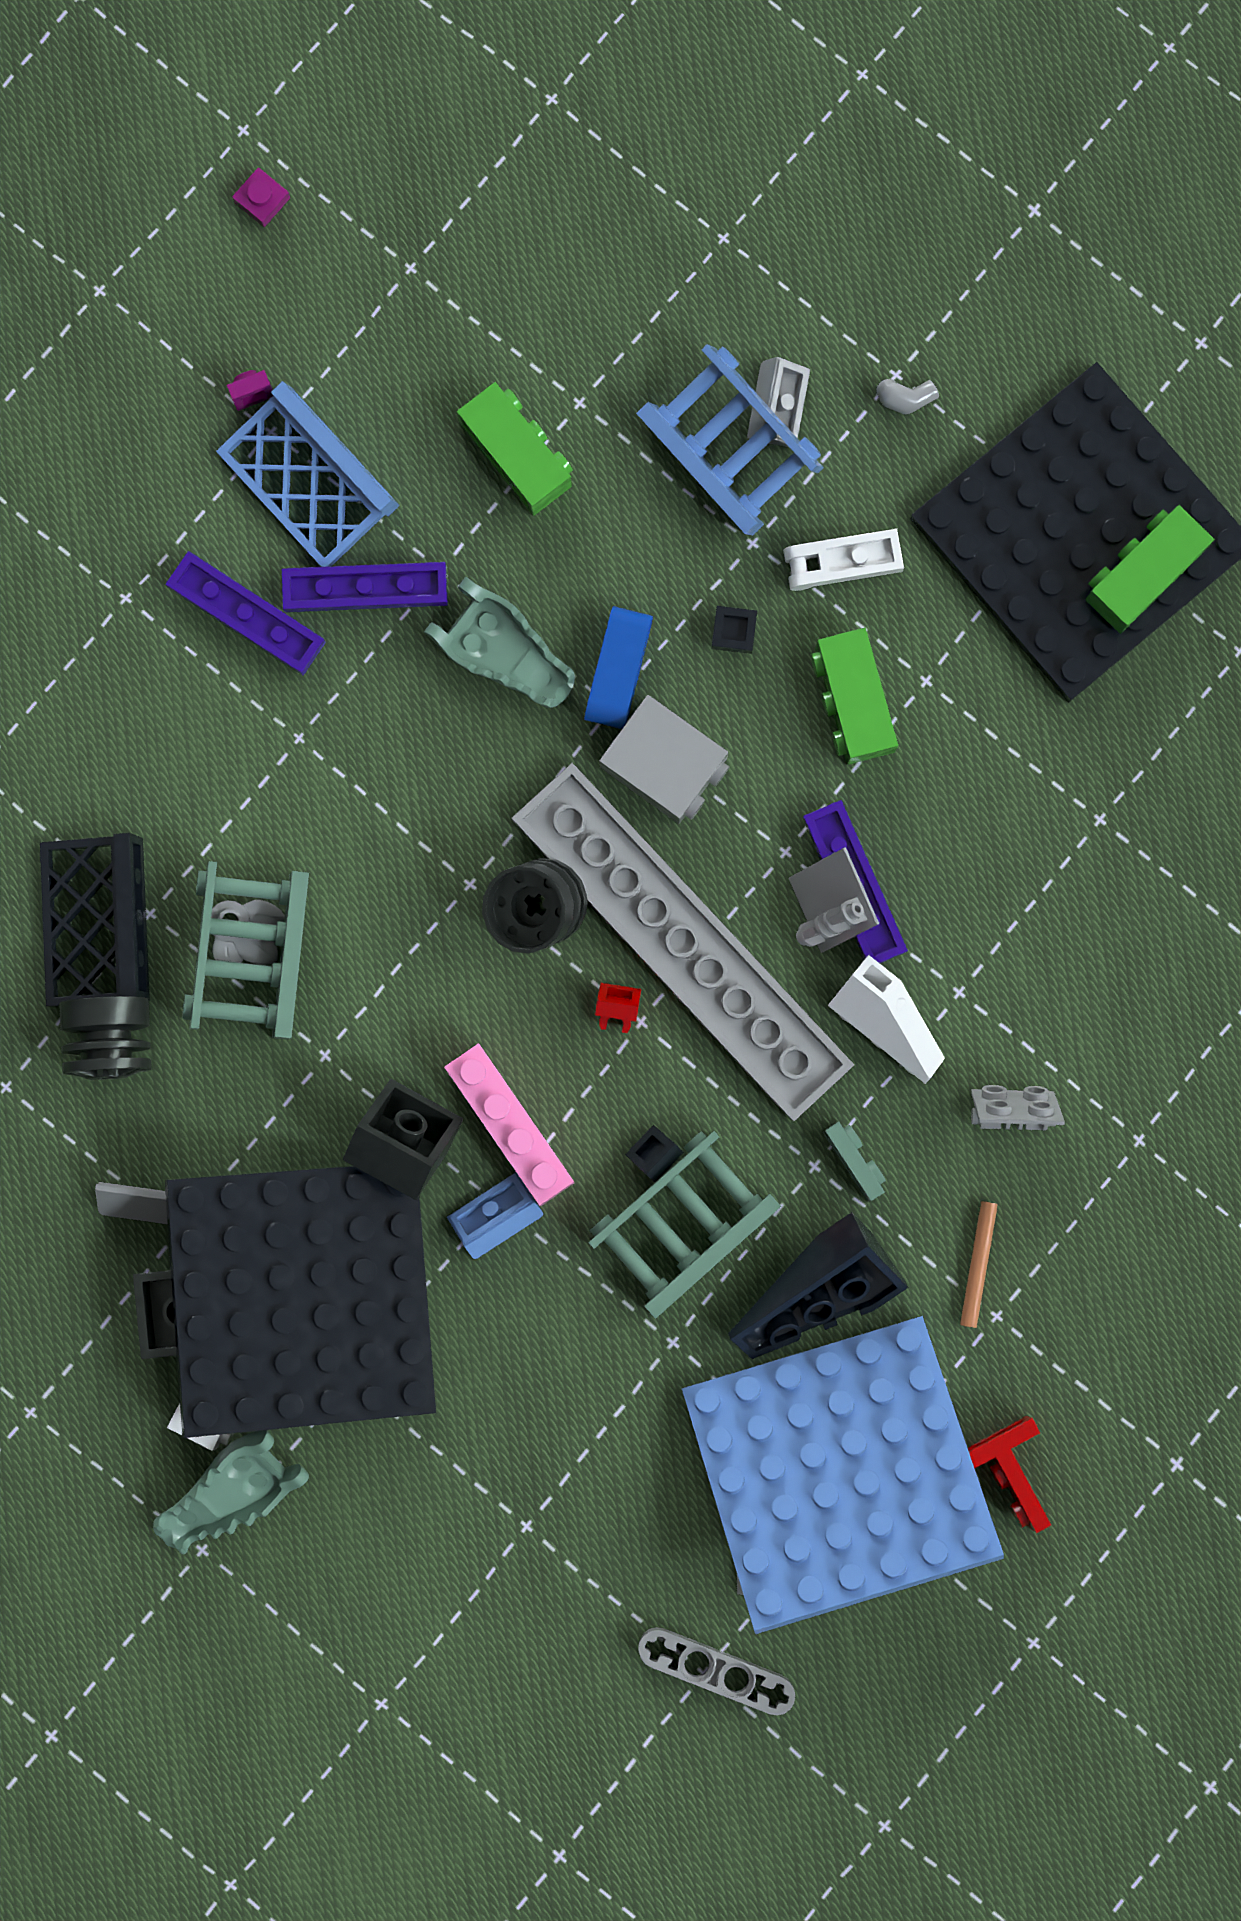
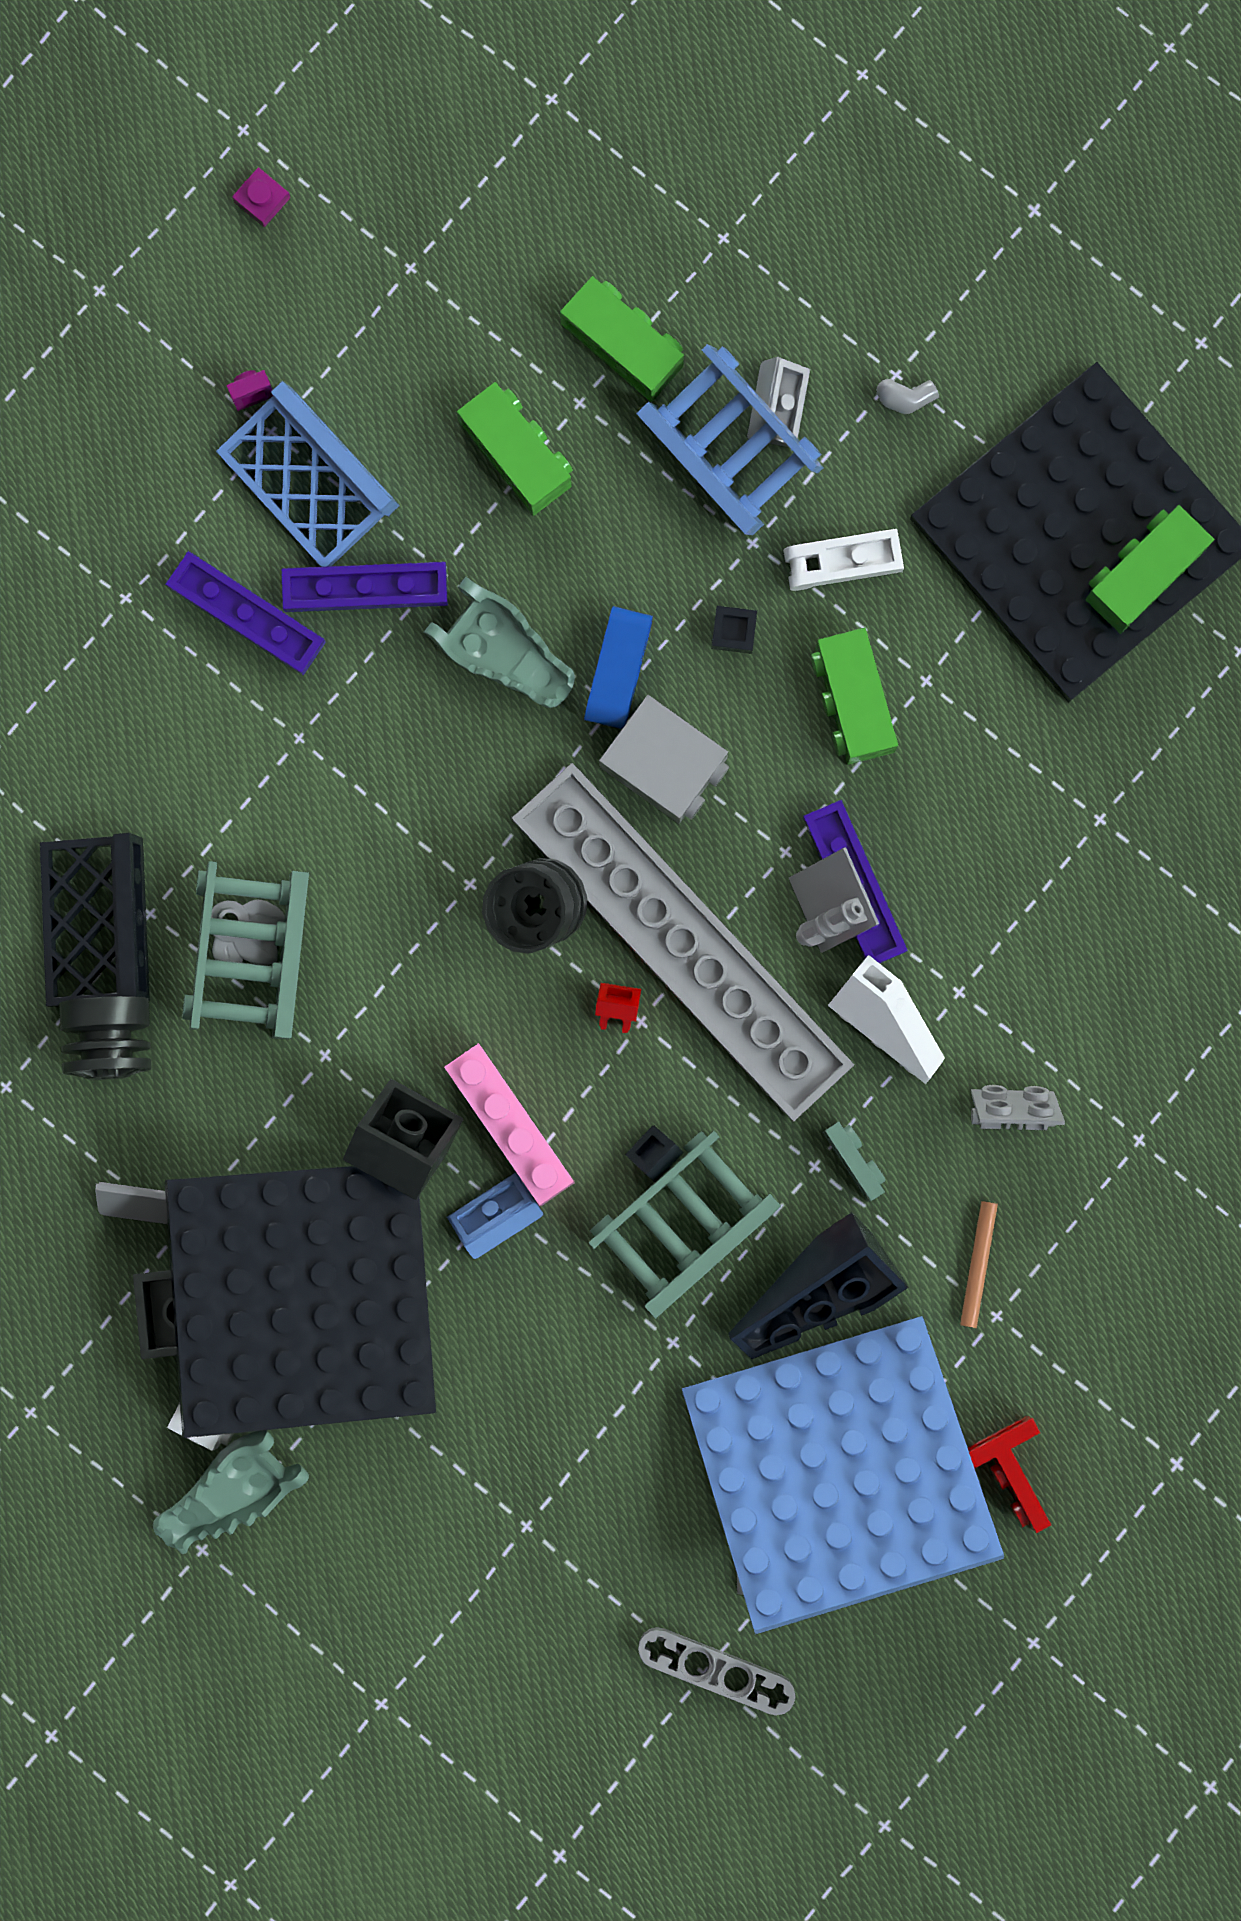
(623, 337): none -> bright green brick

